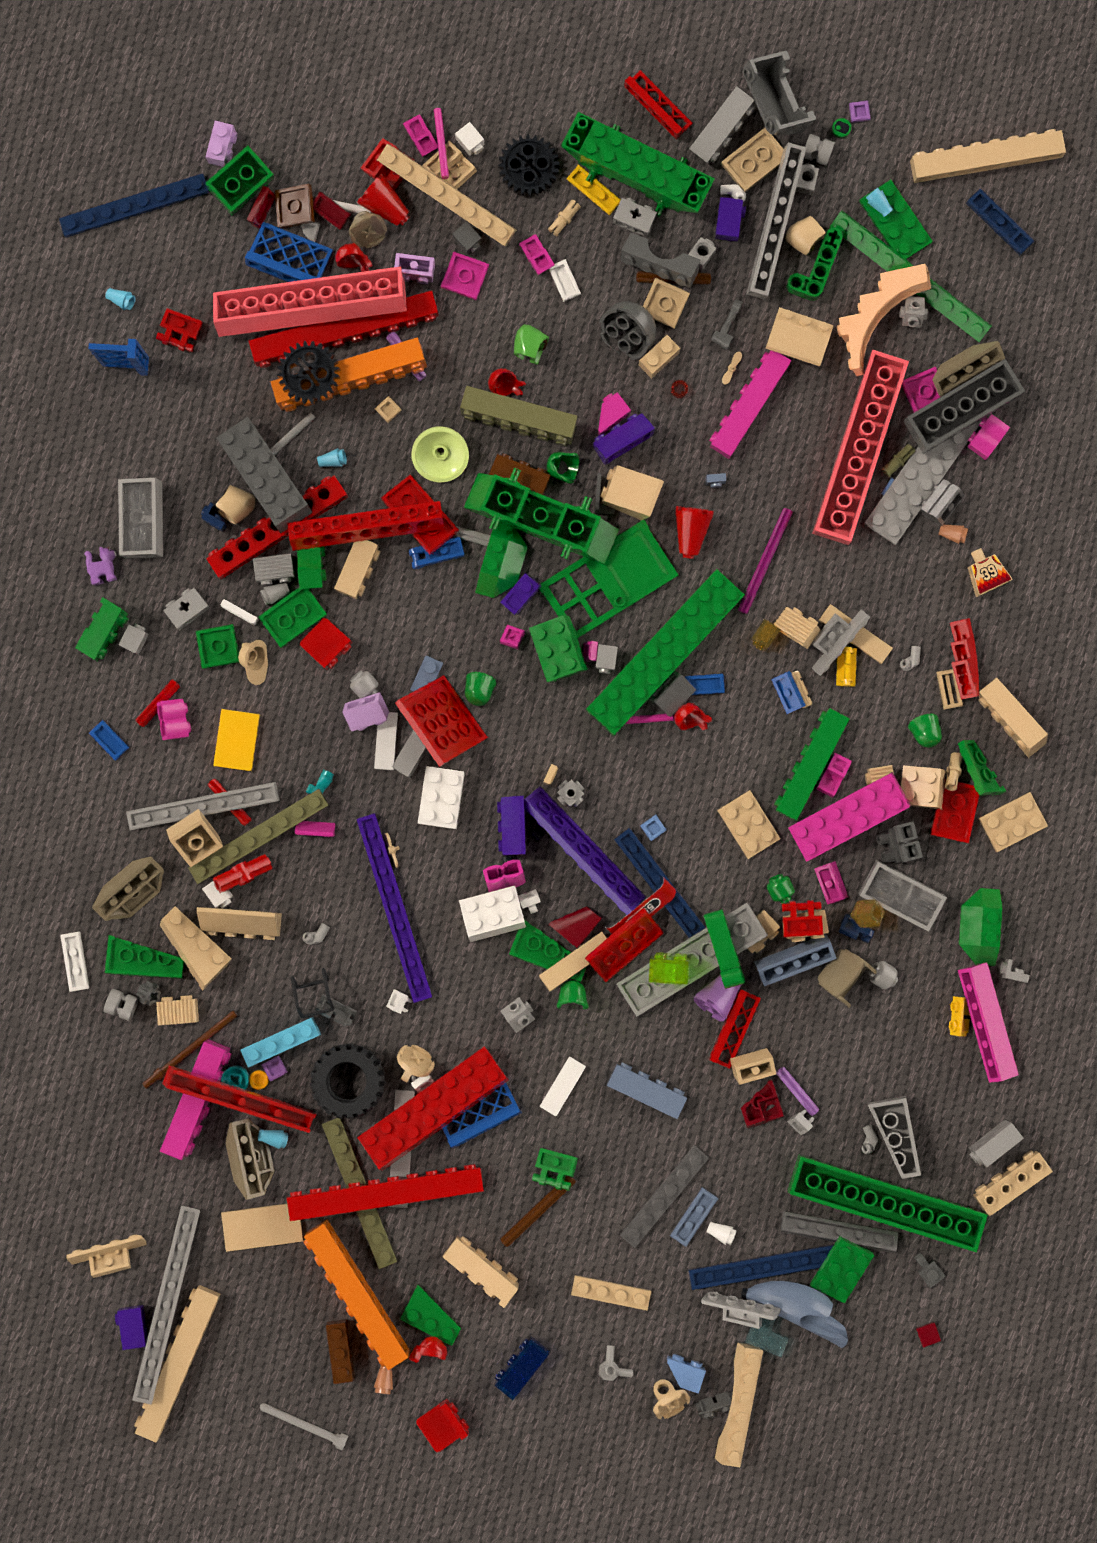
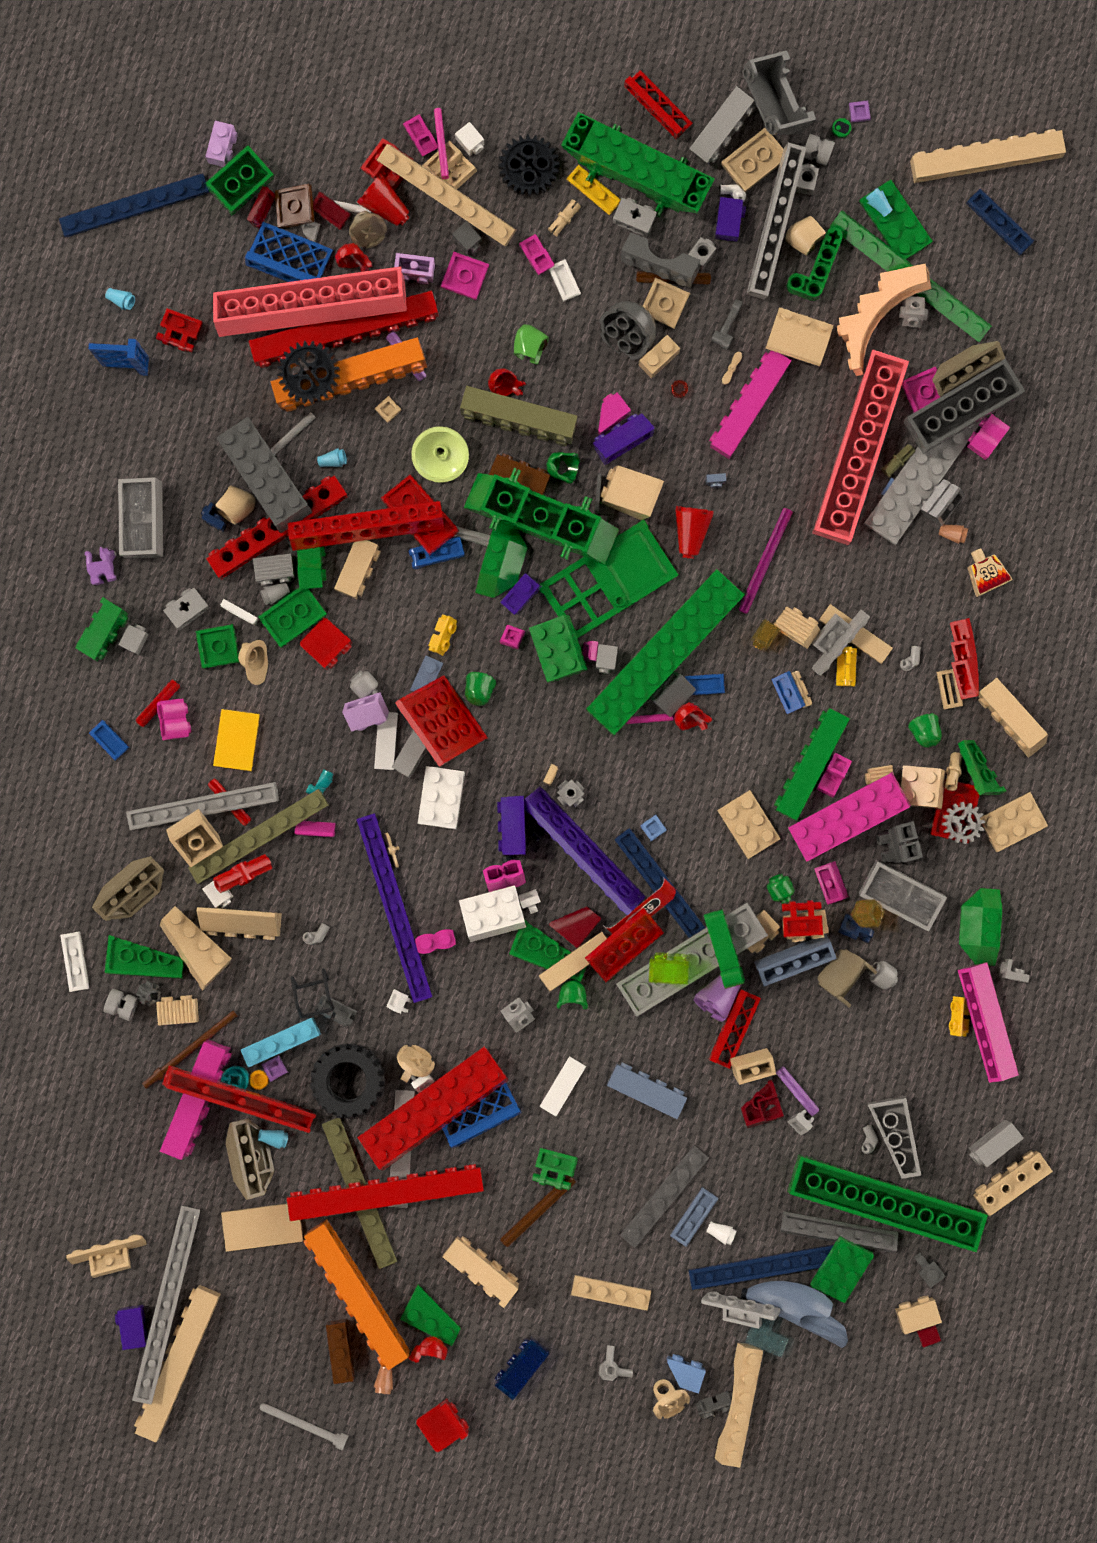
(430, 942): none -> dark pink brick
(440, 643): none -> yellow hinge
(918, 1314): none -> tan brick
(960, 831): none -> light grey gear

